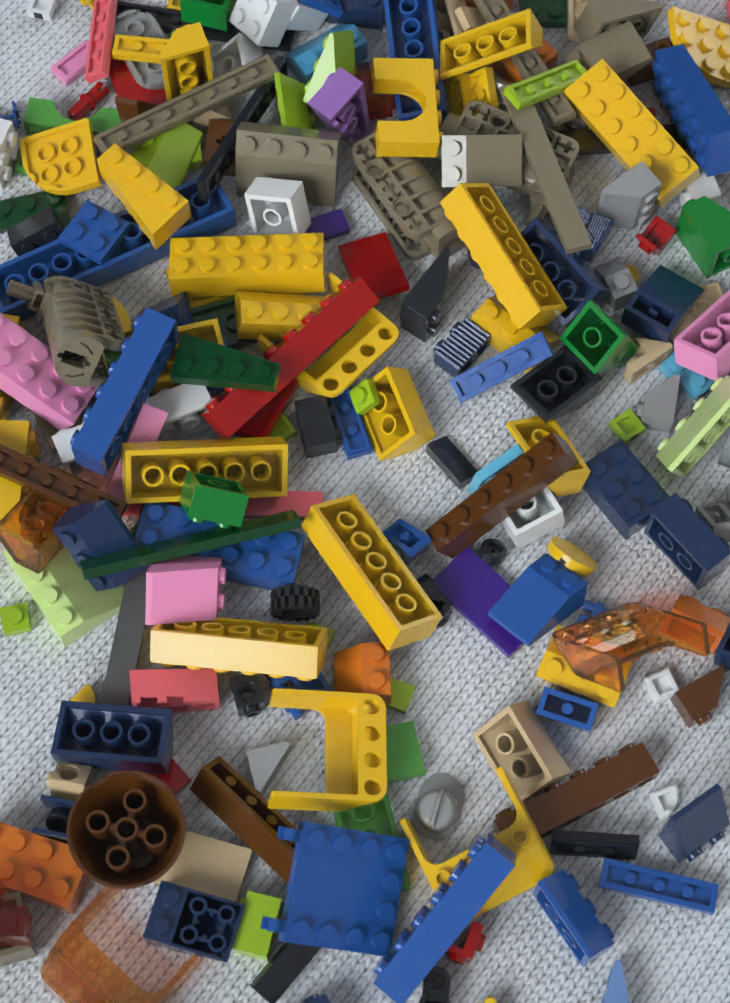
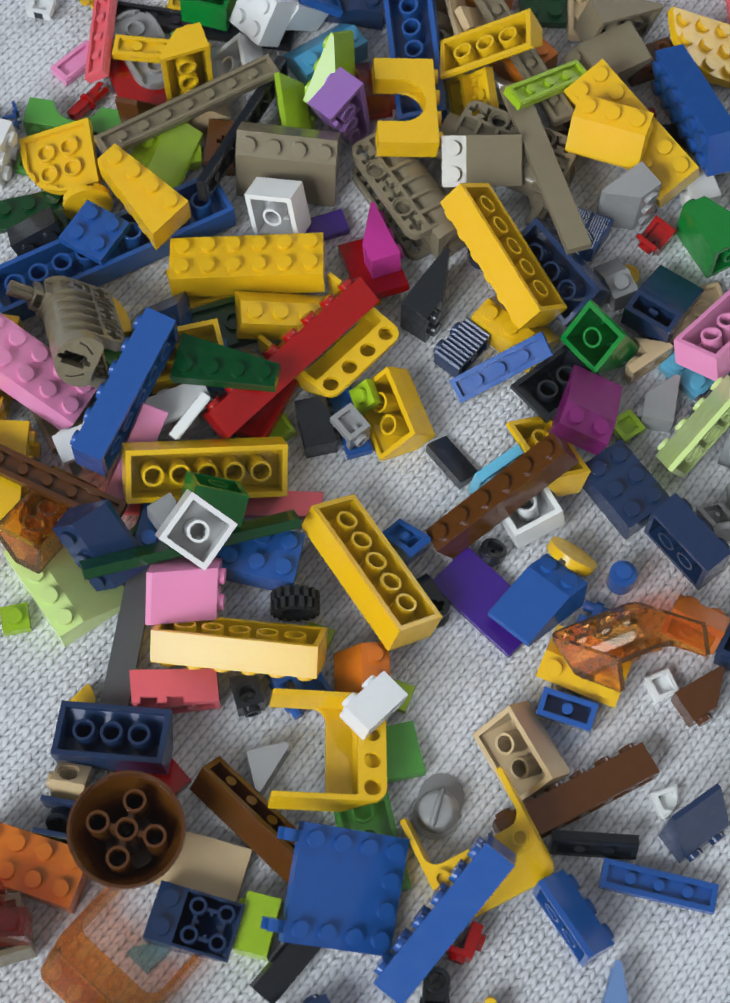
(79, 194): none -> yellow tile
(147, 956): none -> clear light blue tile
(160, 509): none -> light grey brick
(189, 416): none -> white tile
(196, 529): none -> white brick
(351, 426): none -> light grey bracket
(373, 705): none -> white brick
(379, 245): none -> dark pink slope
(587, 410): none -> magenta slope
(609, 131): none -> yellow slope
(621, 577): none -> blue brick

